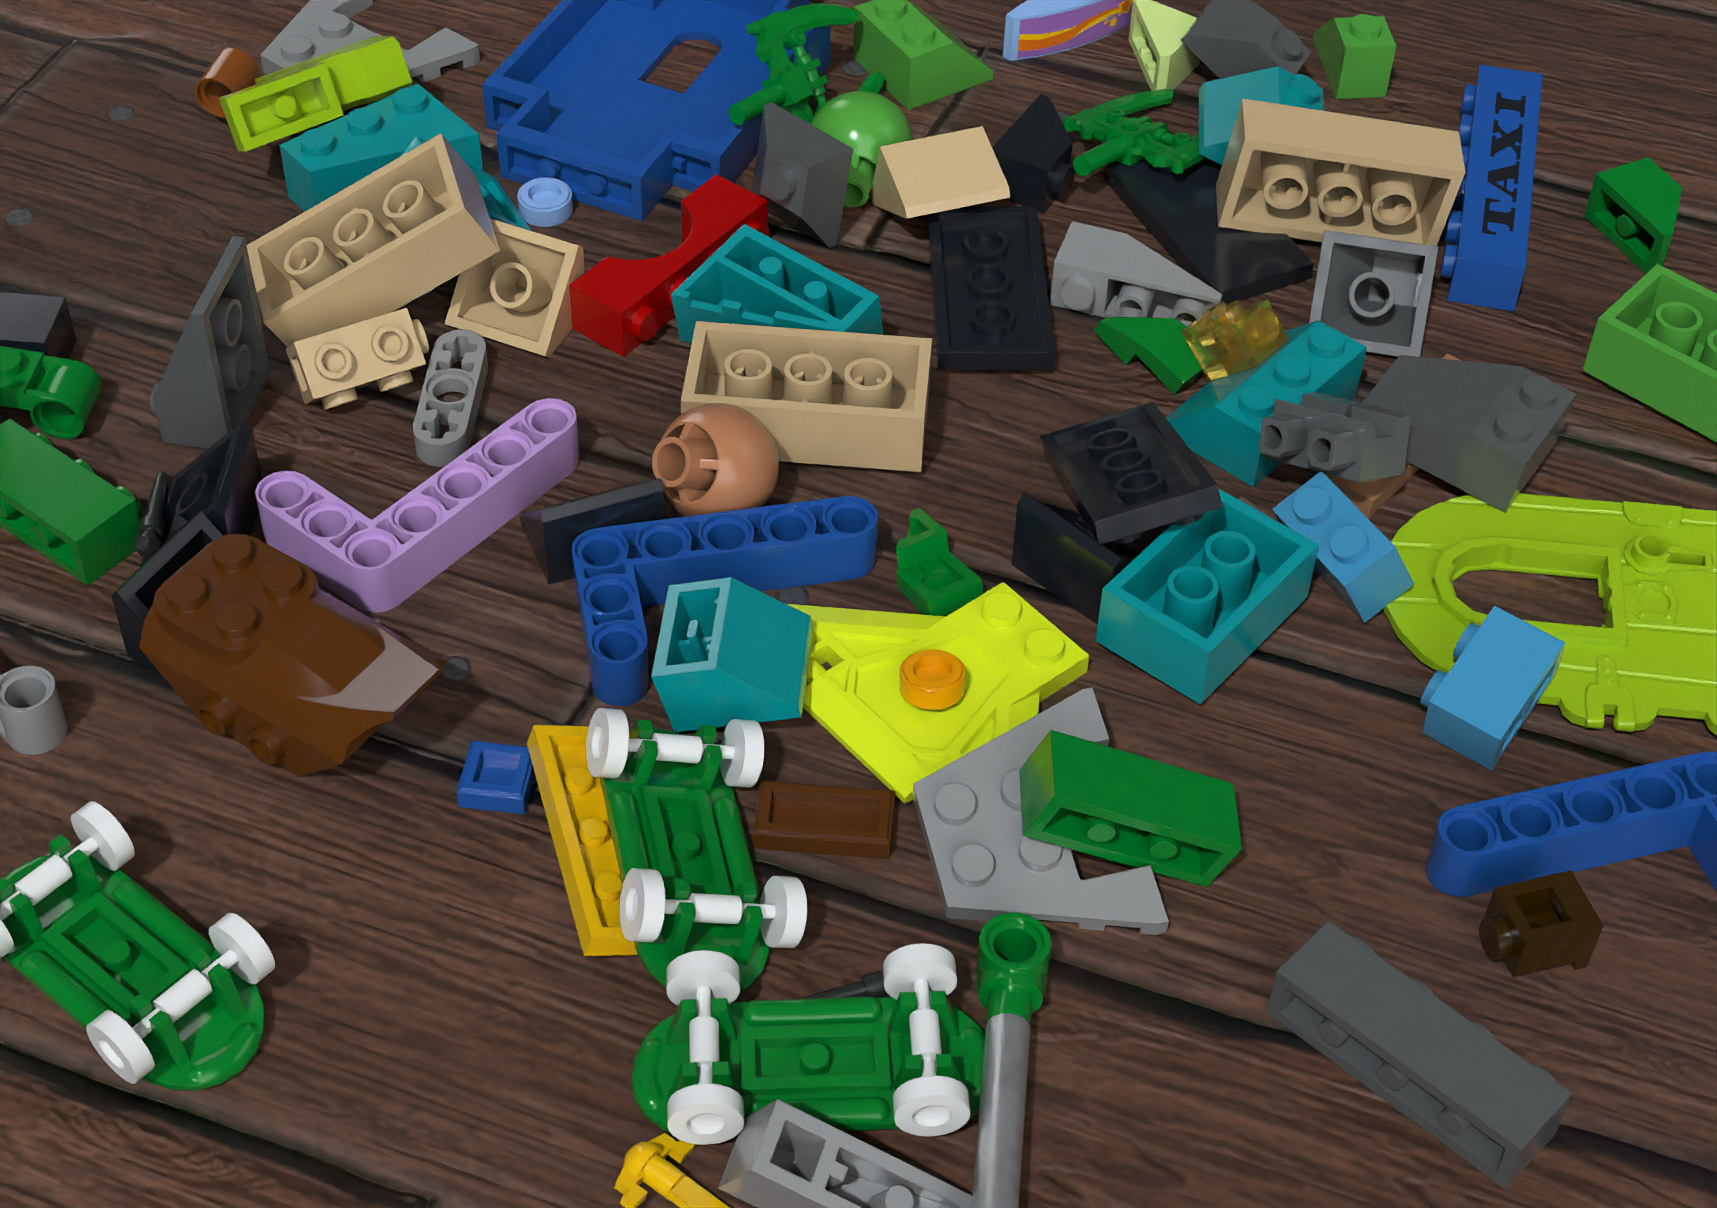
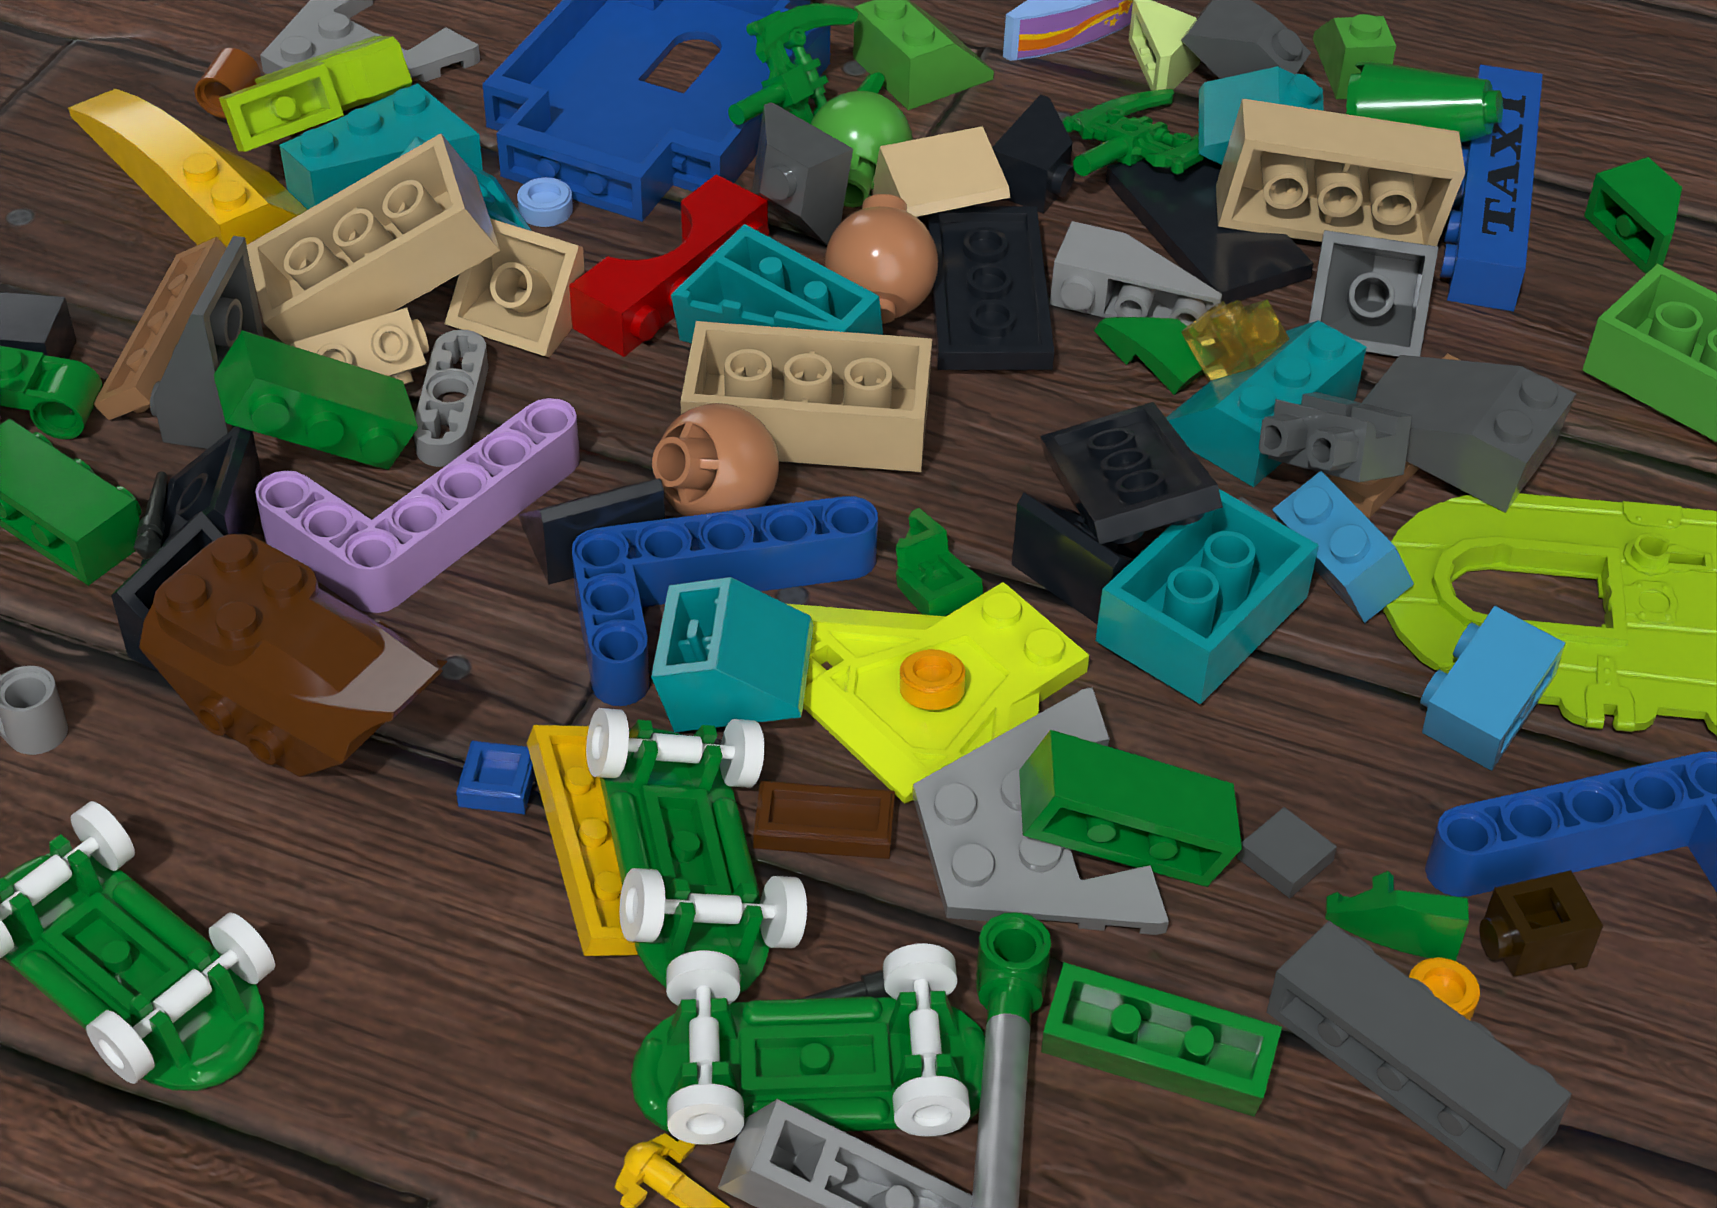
(158, 331): none -> medium nougat plate
(184, 173): none -> yellow wedge
(314, 401): none -> green brick
(886, 254): none -> nougat brick
(1160, 1039): none -> green brick
(1287, 852): none -> dark grey tile
(1402, 919): none -> green slope
(1424, 98): none -> green cone
(1450, 983): none -> light orange tile

